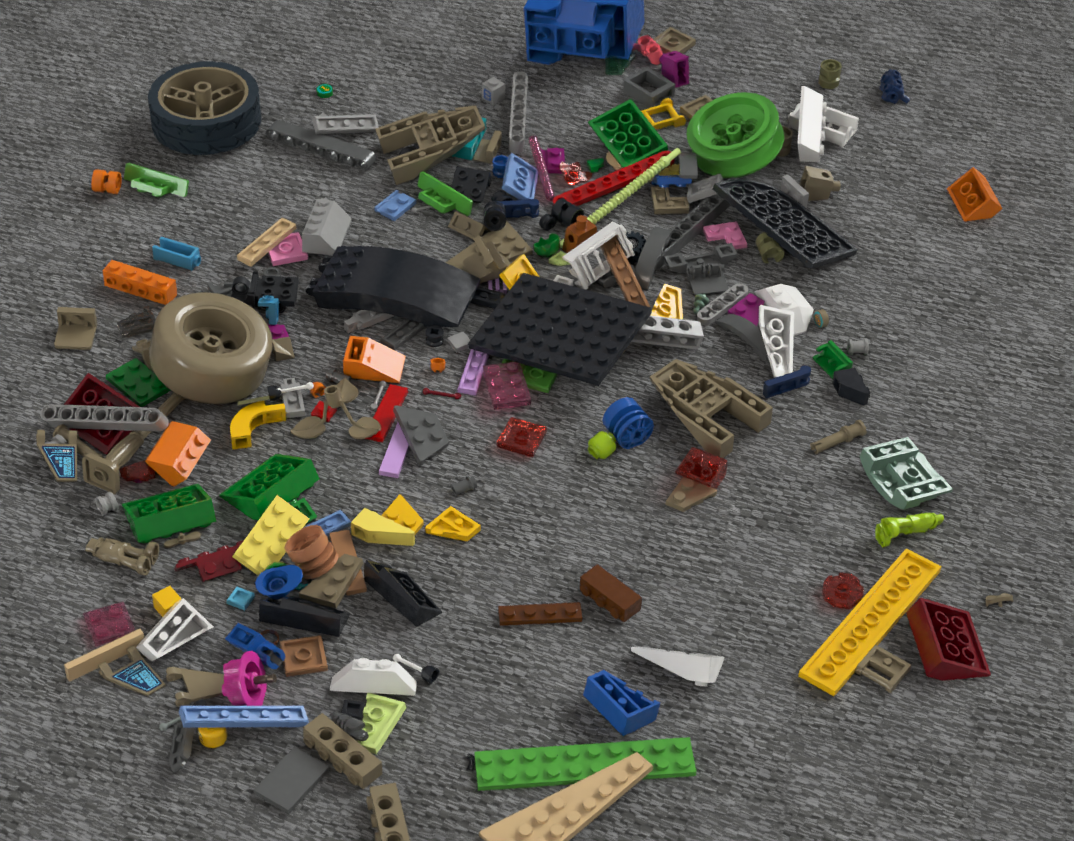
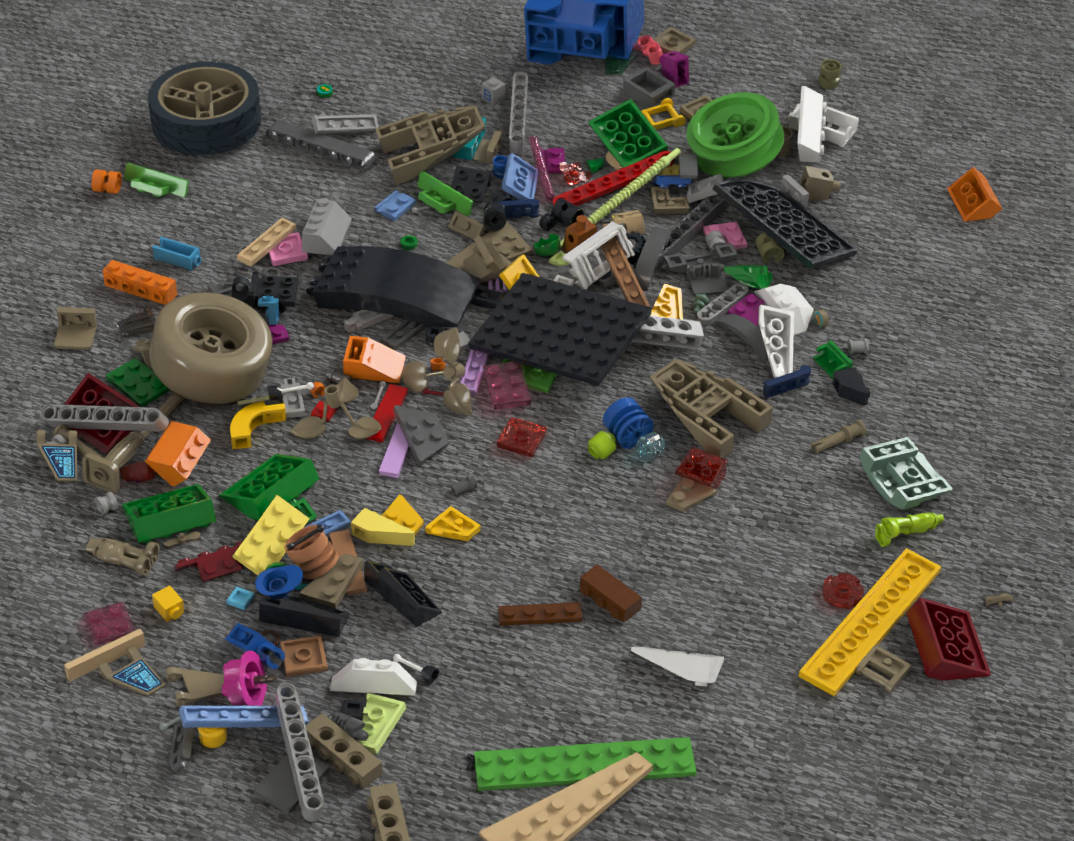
(173, 630): white wedge -> none
(282, 348): dark tan slope -> none
(288, 703): none -> light grey beam
(320, 528): none -> black hinge
(408, 242): none -> green tile
(446, 346): none -> dark tan plant
(618, 703): blue wedge -> none
(631, 221): none -> tan torso
(650, 446): none -> clear light blue head
(714, 239): none -> light grey wheel
(751, 275): none -> green slope
(892, 87): dark blue brick -> none

